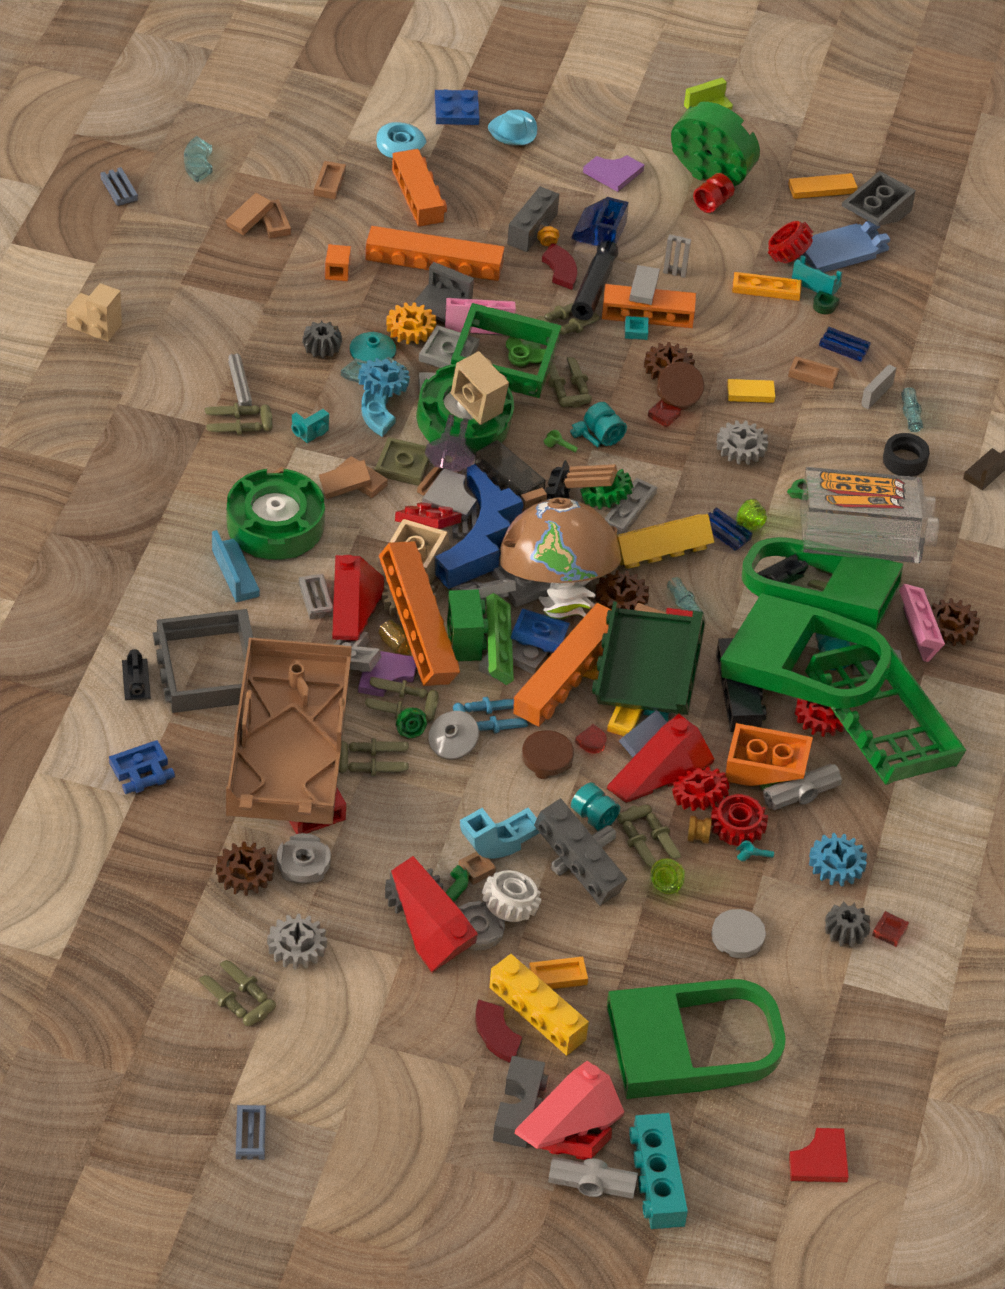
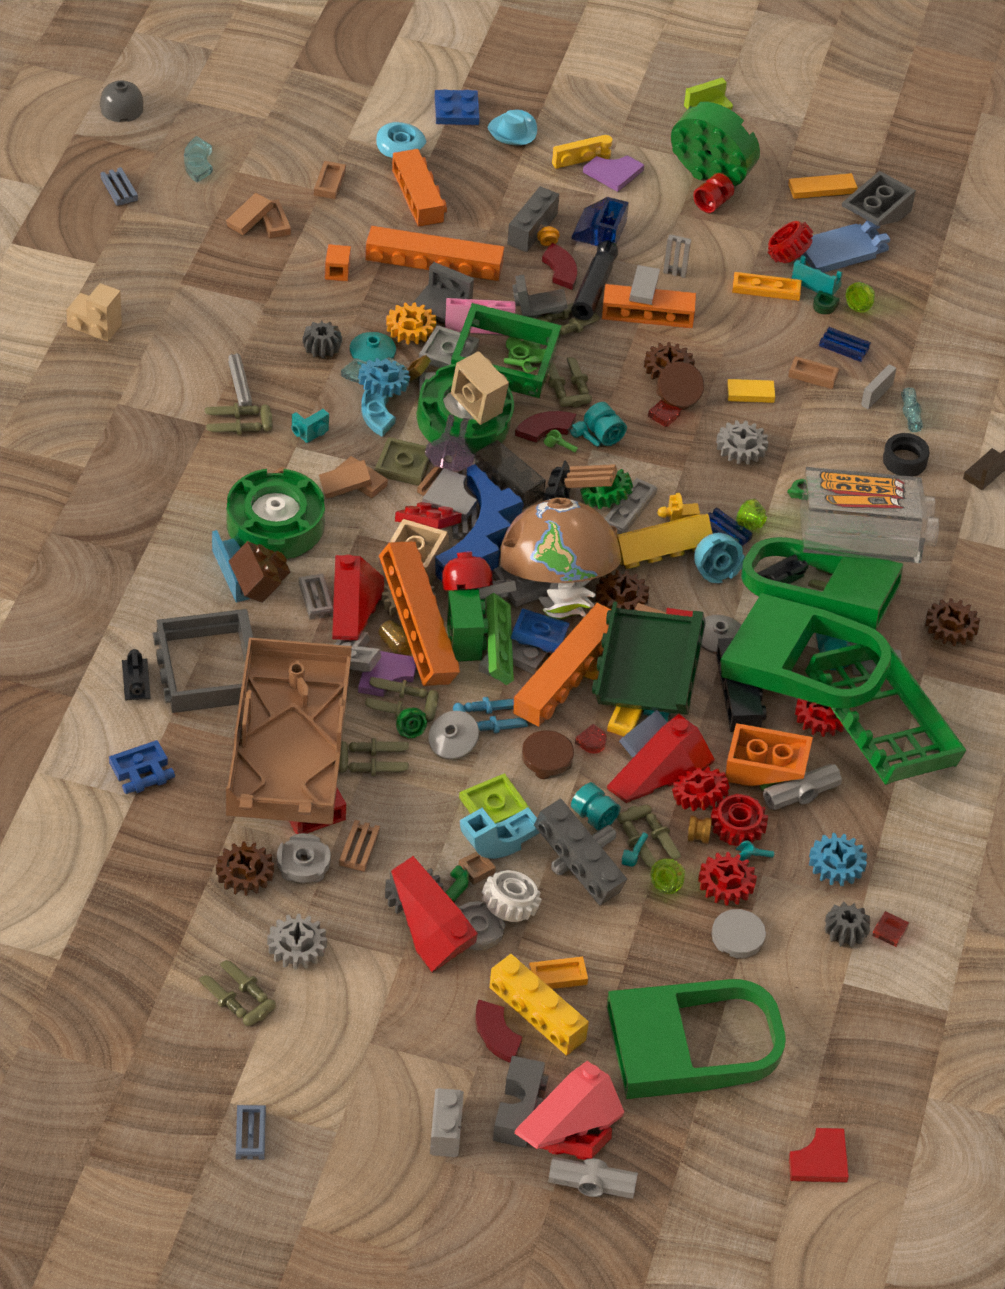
(121, 101): none -> dark grey cylinder
(259, 570): none -> reddish brown brick
(364, 829): none -> medium nougat tile
(418, 366): none -> pearl gold tile
(446, 1122): none -> light grey brick
(466, 572): none -> red cylinder
(496, 797): none -> lime tile
(525, 364): none -> bright green hand
(533, 497): medium nougat tile -> none
(537, 304): none -> dark grey bracket
(542, 423): none -> dark red tile
(582, 151): none -> yellow plate
(629, 857): none -> teal hand
(636, 328): teal tile -> none
(657, 1131): teal brick -> none
(677, 509): none -> yellow piece
(684, 598): clear light blue pin -> none
(718, 557): none -> medium azure cylinder
(718, 627): none -> light grey dish
(727, 878): none -> red gear
(860, 297): none -> clear neon green cone
(921, 621): bright pink panel -> none

